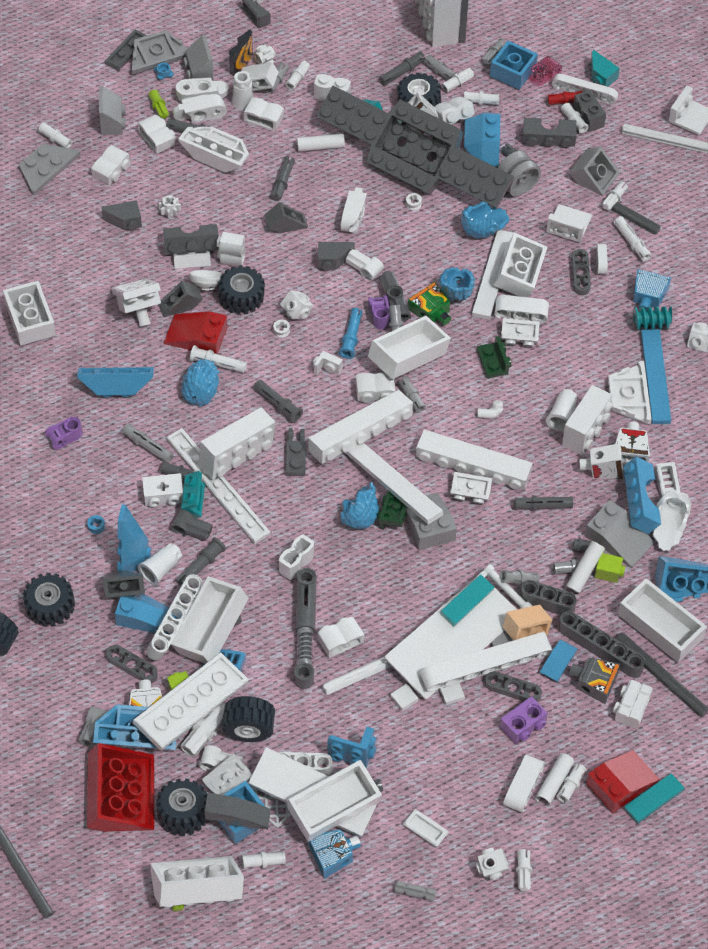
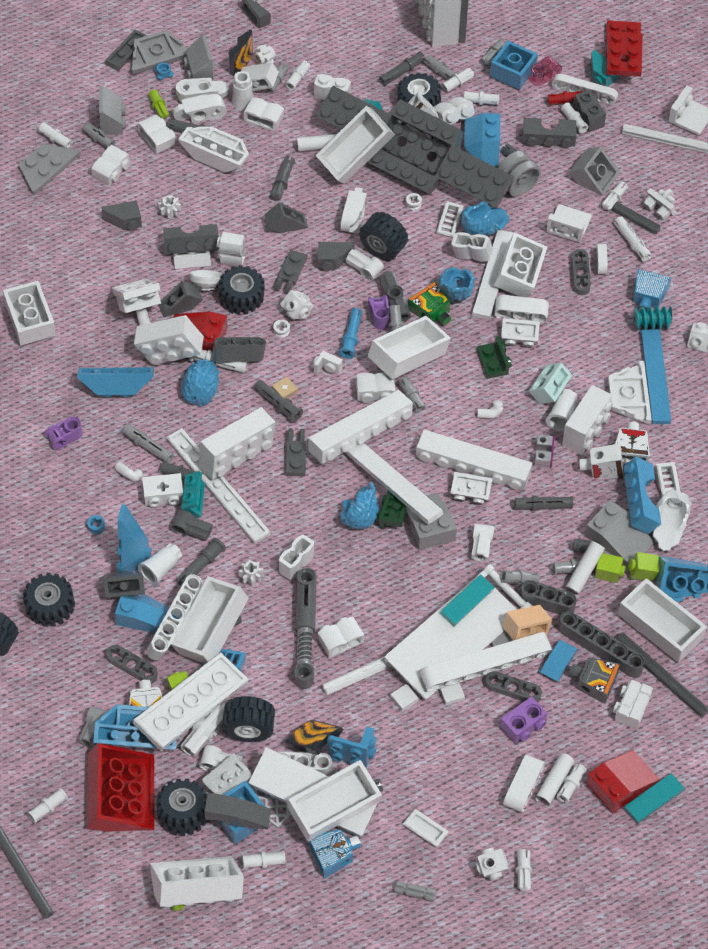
(47, 805): none -> white pin
(98, 135): none -> light grey pin
(128, 473): none -> white arm
(168, 340): none -> white brick
(238, 349): none -> dark grey beam
(246, 571): none -> white gear
(285, 388): none -> tan tile
(291, 270): none -> dark grey hinge
(312, 736): none -> slope
(355, 144): none -> white piece
(383, 236): none -> black wheel
(451, 207): none -> white slope
(472, 246): none -> white brick
(482, 538): none -> white piece
(544, 451): none -> flat silver piece
(550, 383): none -> light aqua brick
(624, 48): none -> red bracket
(644, 566): none -> lime brick
(662, 200): none -> white hips

